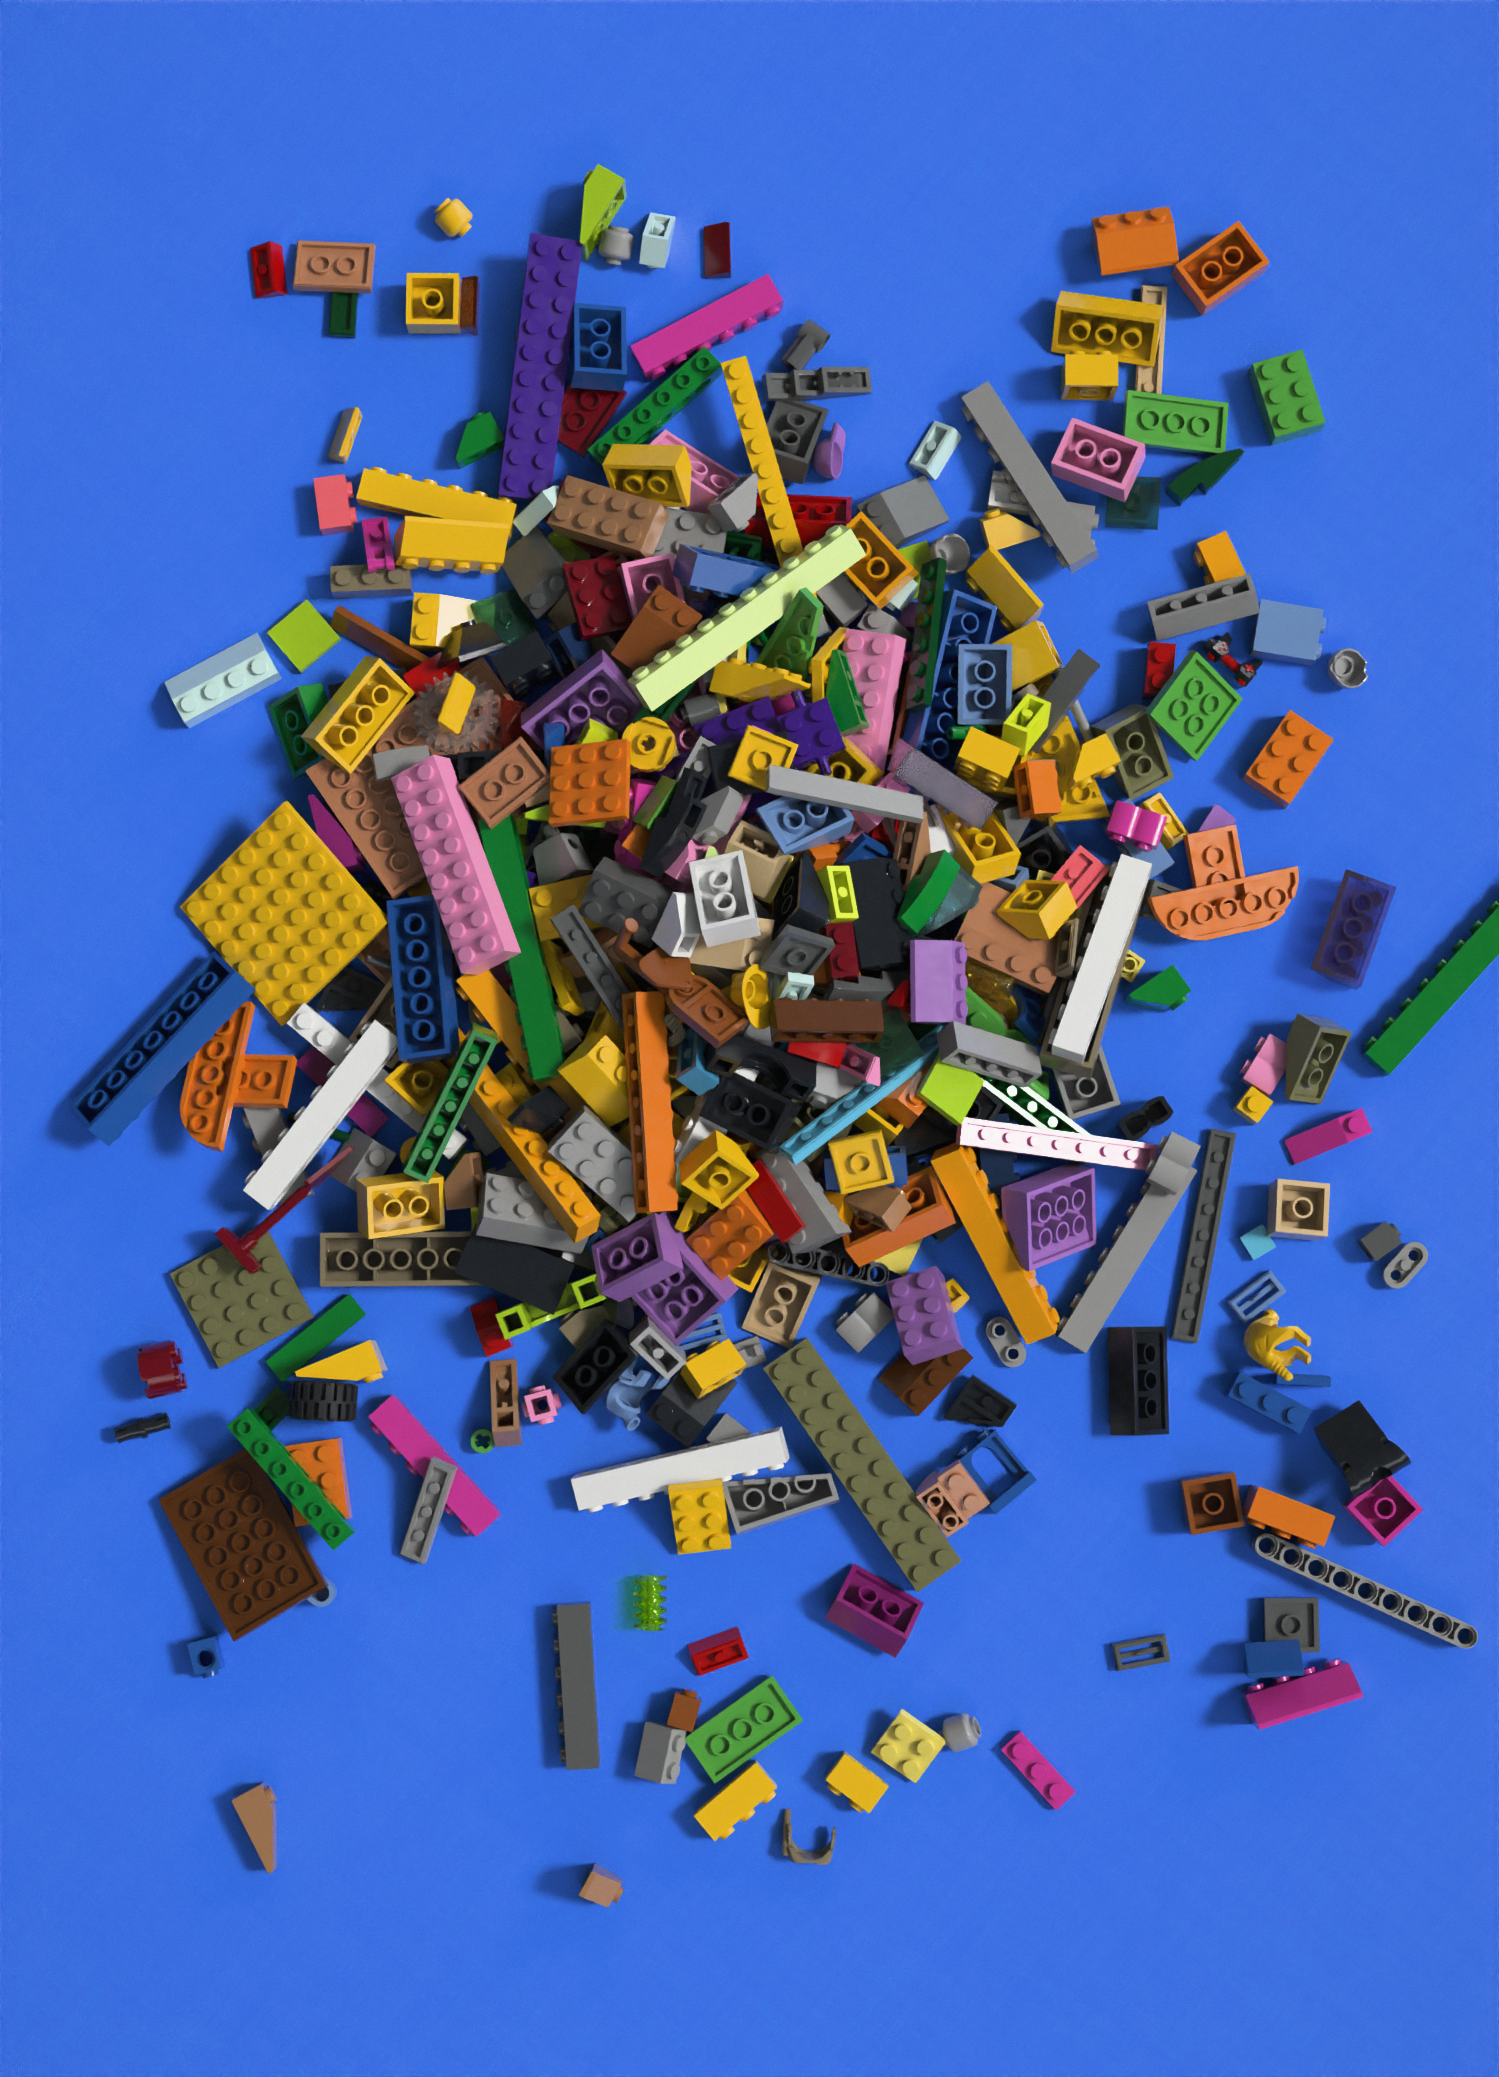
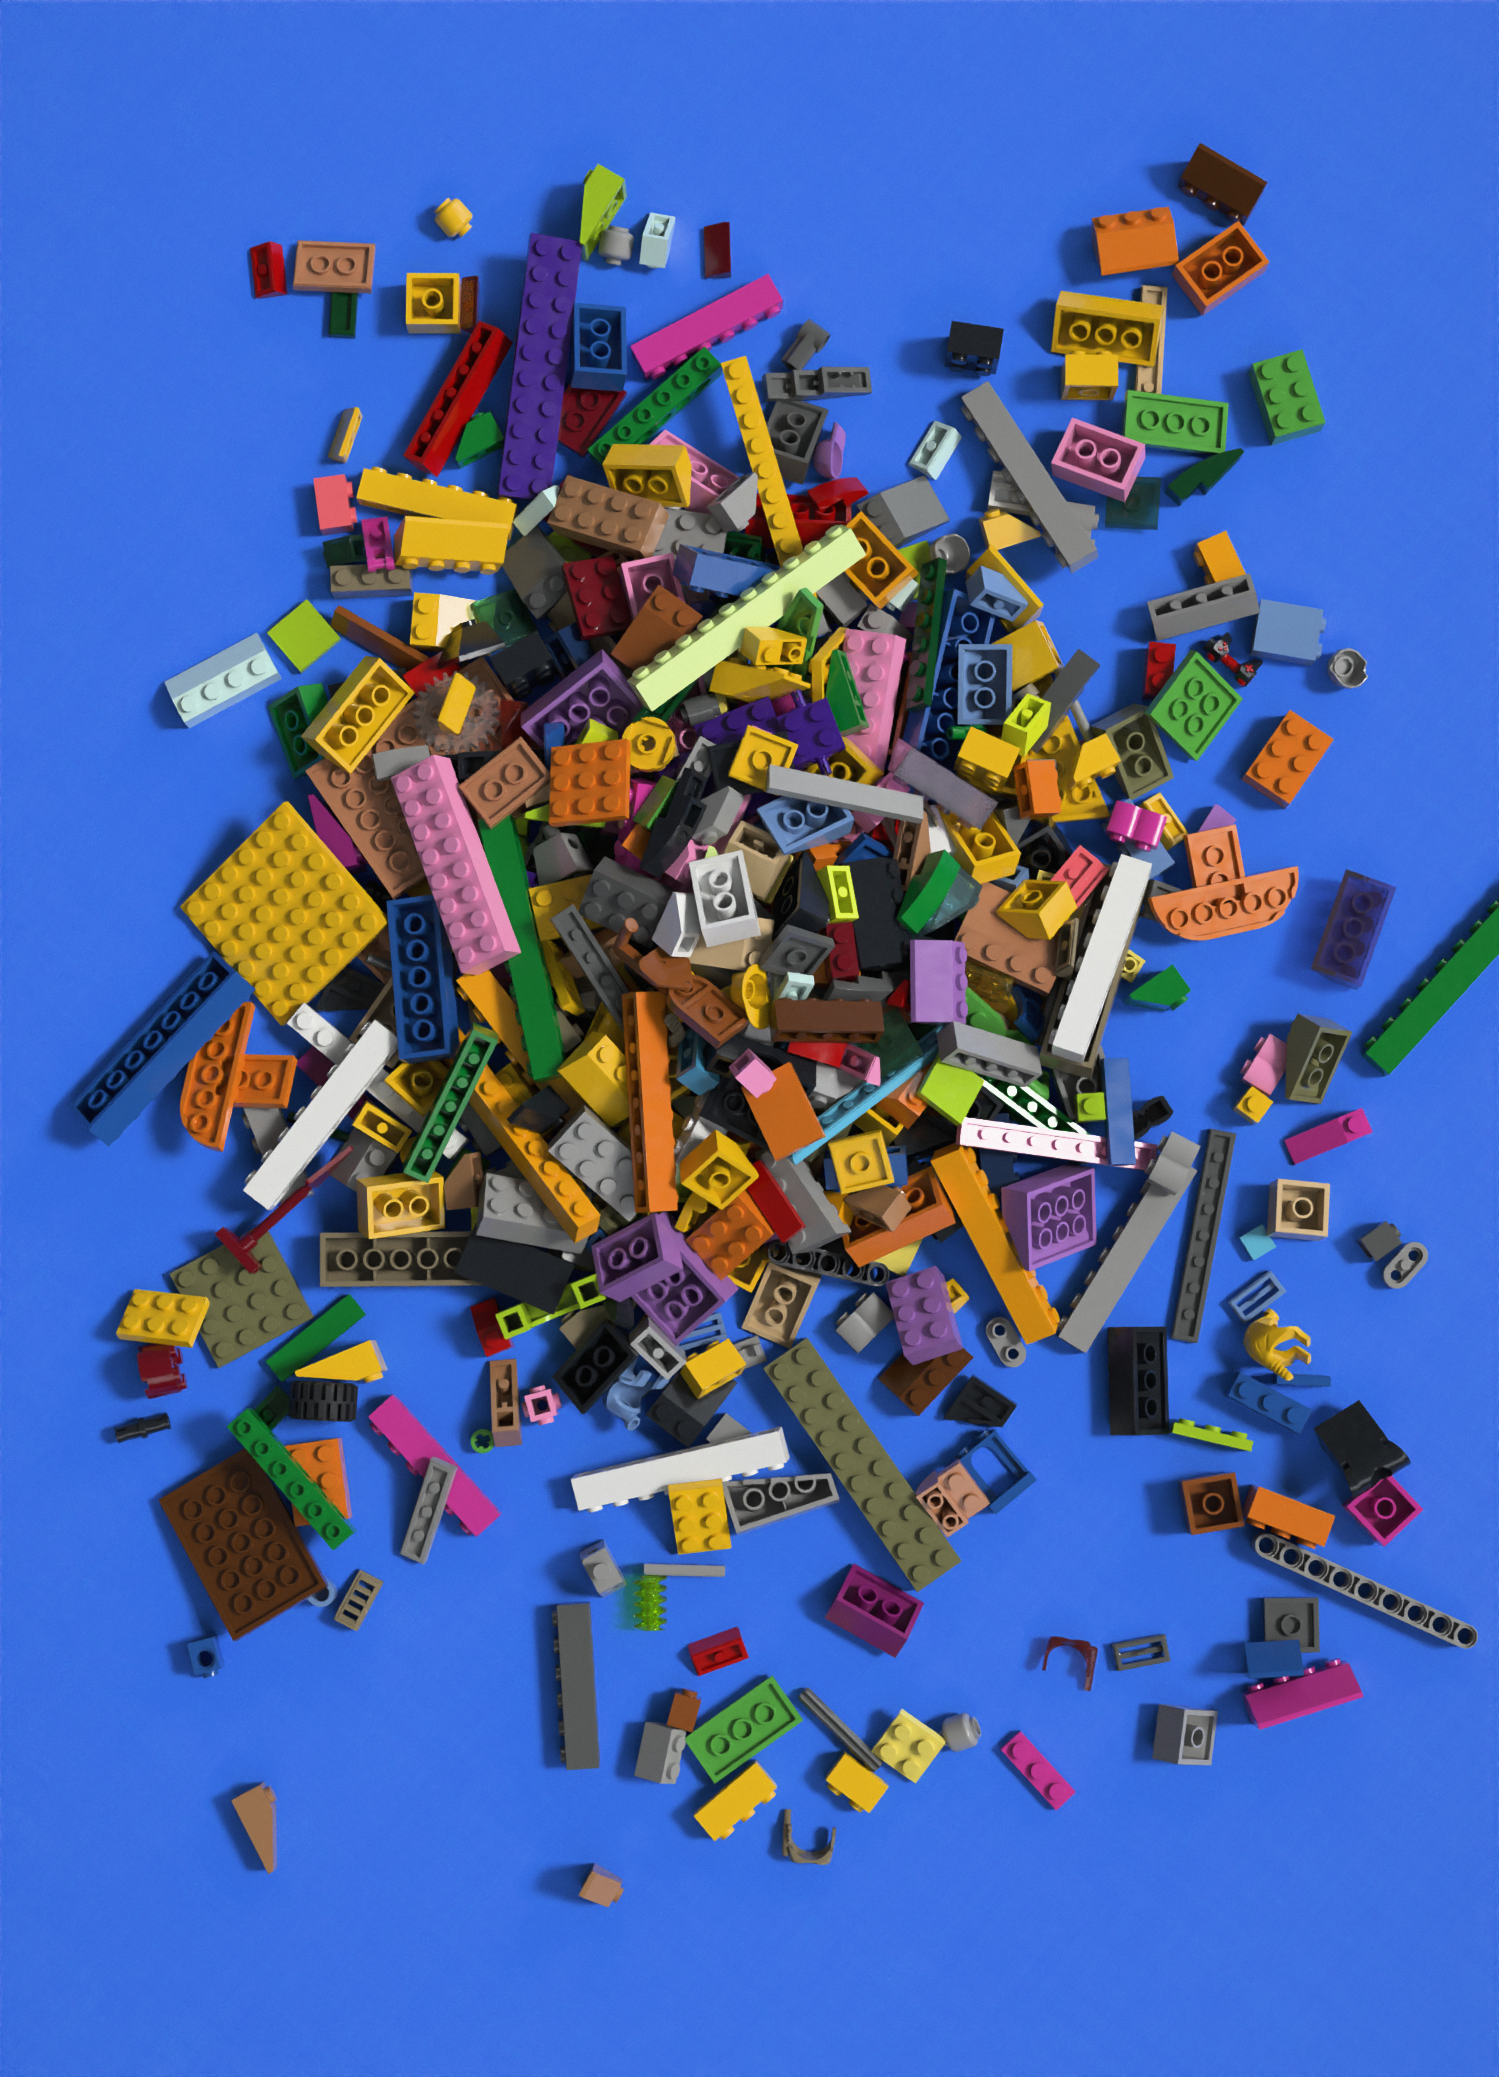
(163, 1318): none -> yellow plate
(344, 551): none -> clear green brick
(347, 1621): none -> dark tan slope
(382, 1127): none -> yellow brick
(458, 399): none -> red brick
(602, 1569): none -> light grey torso
(684, 1570): none -> light grey tile
(753, 1073): none -> bright pink brick
(772, 646): none -> yellow slope
(785, 1114): none -> orange tile
(840, 1729): none -> dark grey axle
(843, 489): none -> red slope
(973, 348): none -> black brick
(994, 594): none -> medium blue slope
(1089, 1107): none -> lime brick
(1089, 1653): none -> helmet
(1118, 1112): none -> tile
(1184, 1735): none -> light grey slope
(1211, 1434): none -> lime plate
(1222, 184): none -> reddish brown slope

